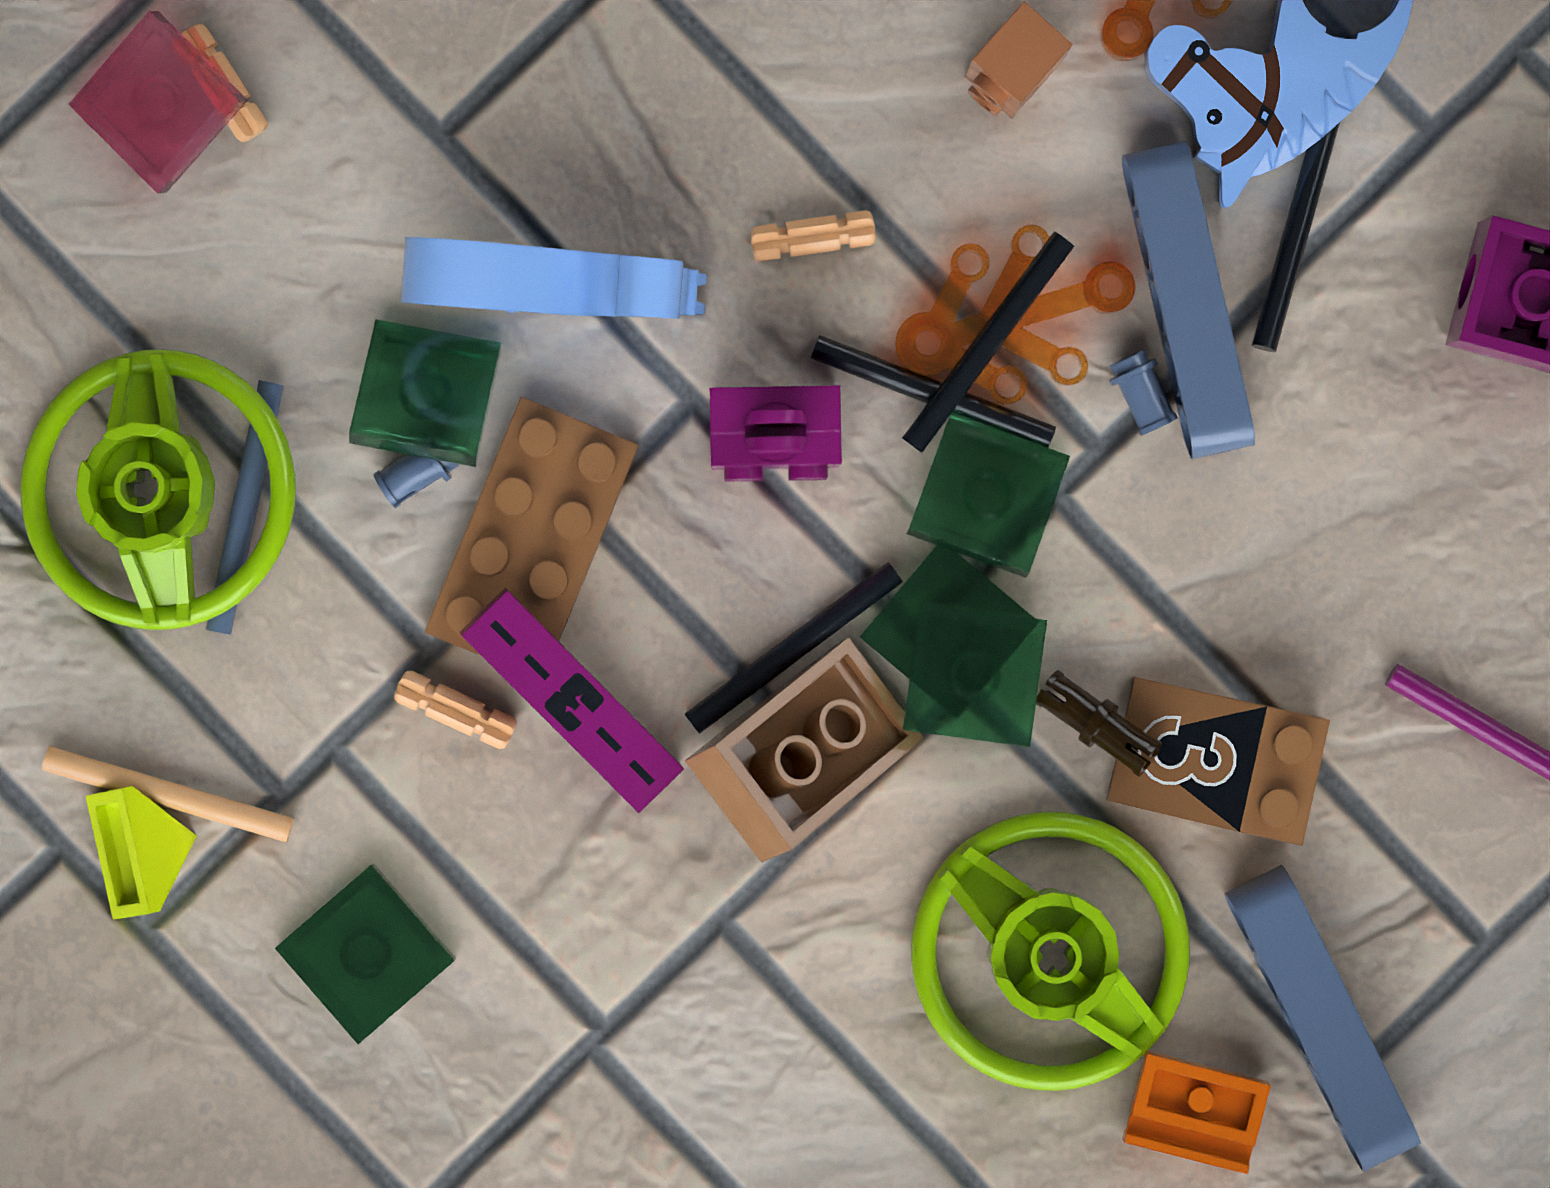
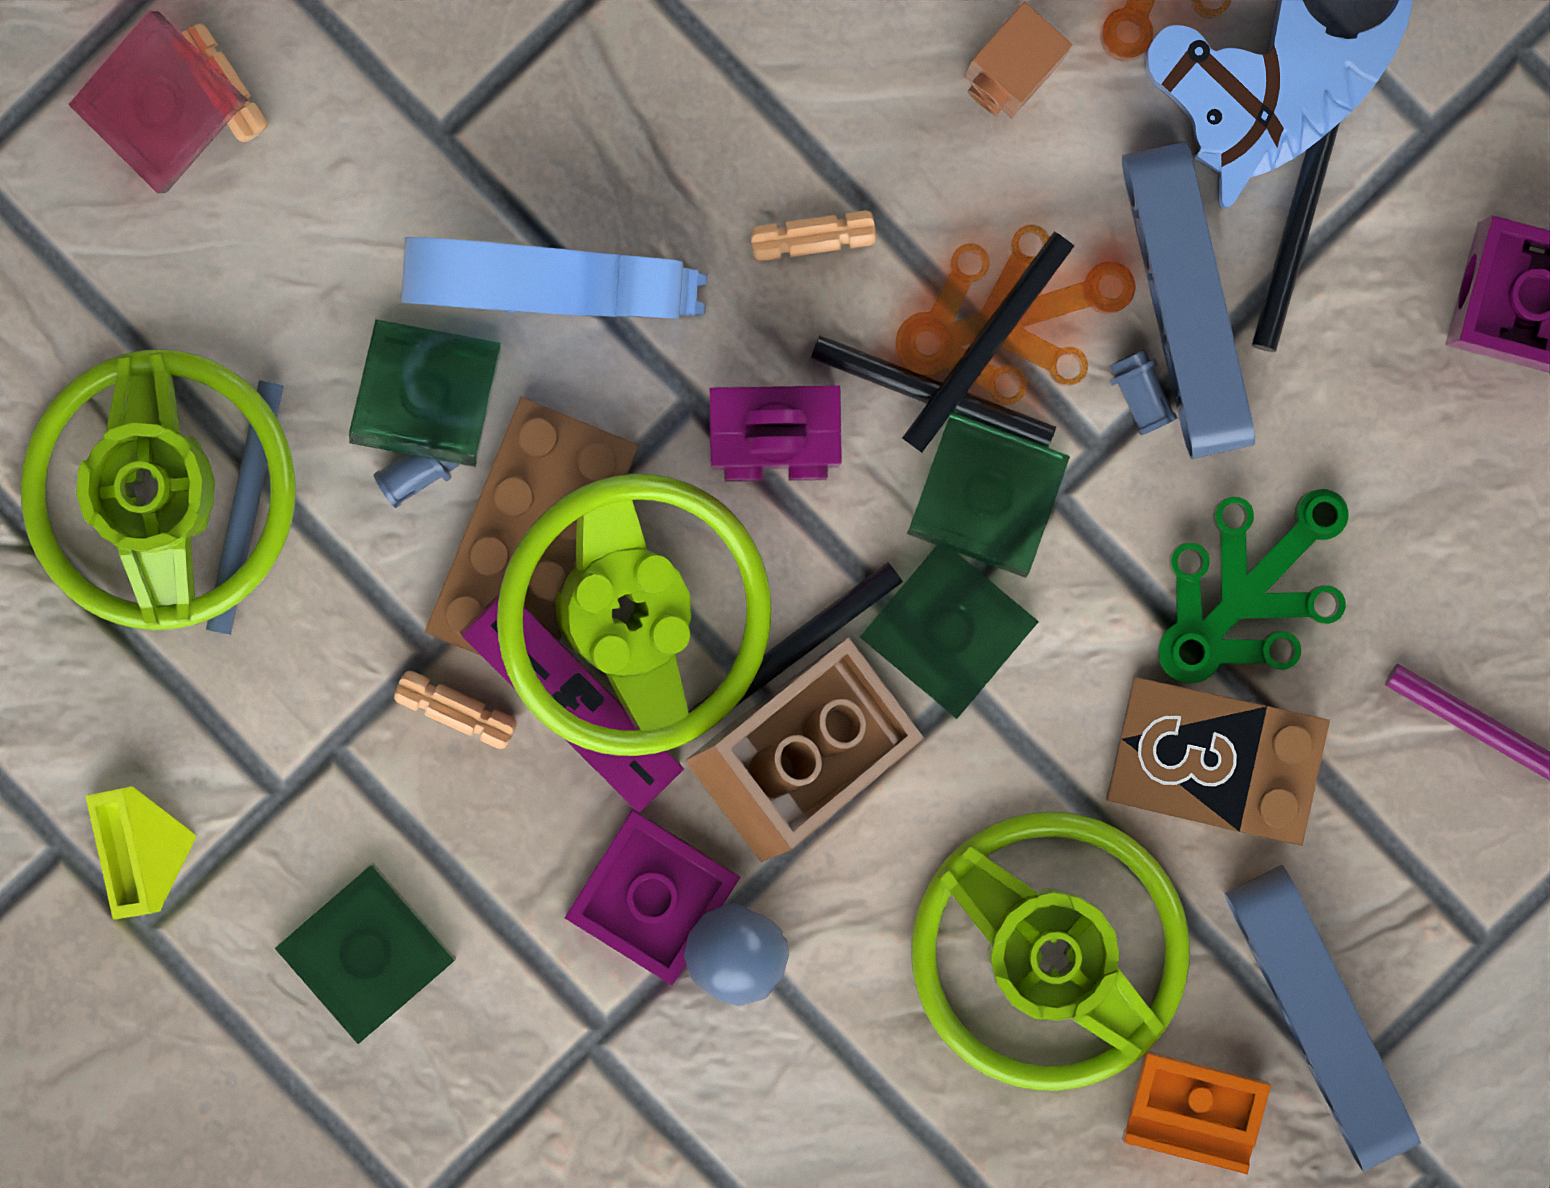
(169, 794): light nougat bar -> none
(641, 650): none -> lime piece
(650, 895): none -> magenta tile
(736, 954): none -> sand blue hair
(974, 674): clear green tile -> none
(1098, 723): dark brown pin -> none
(1245, 593): none -> green plant

